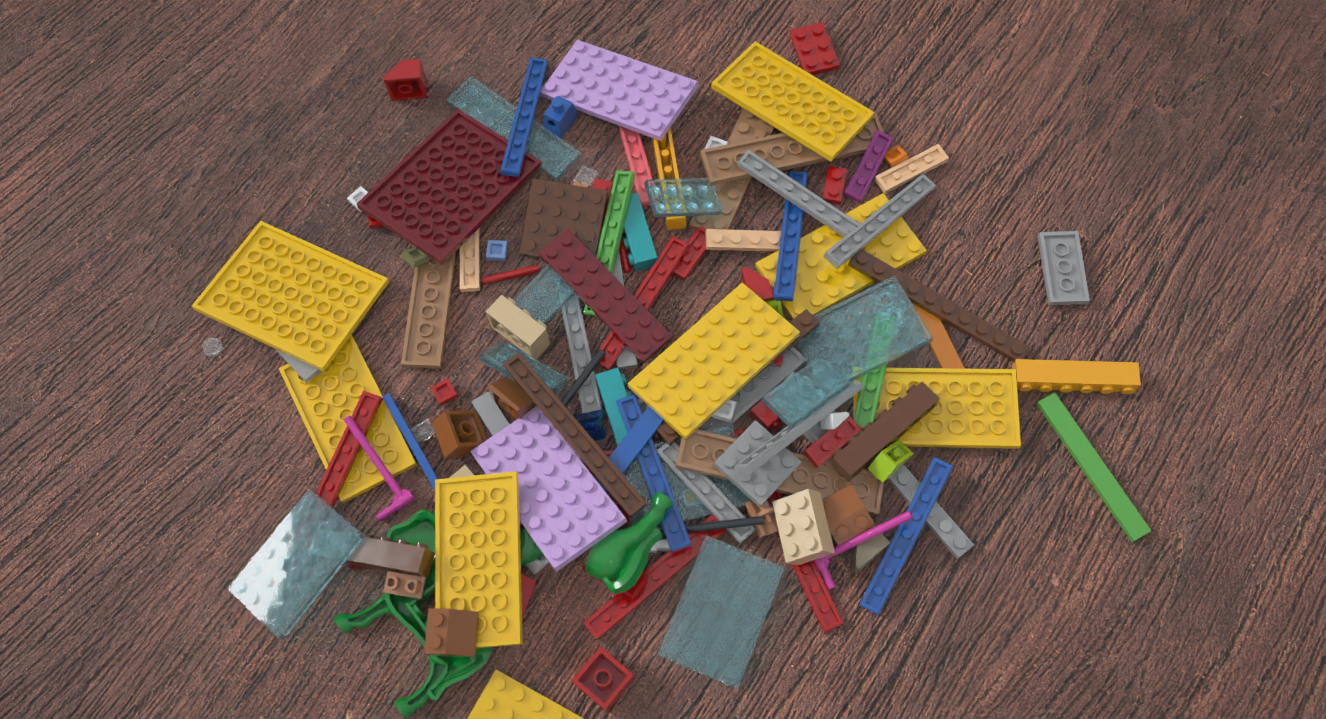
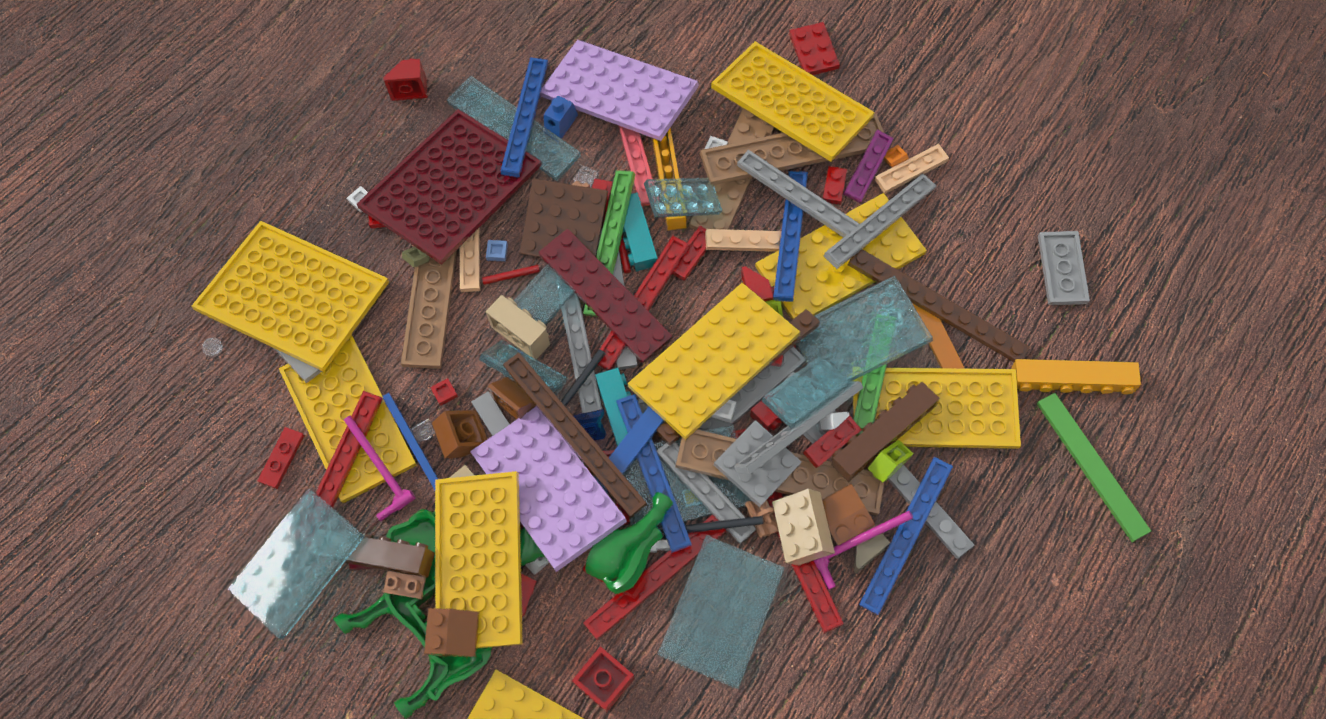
(281, 458): none -> red plate

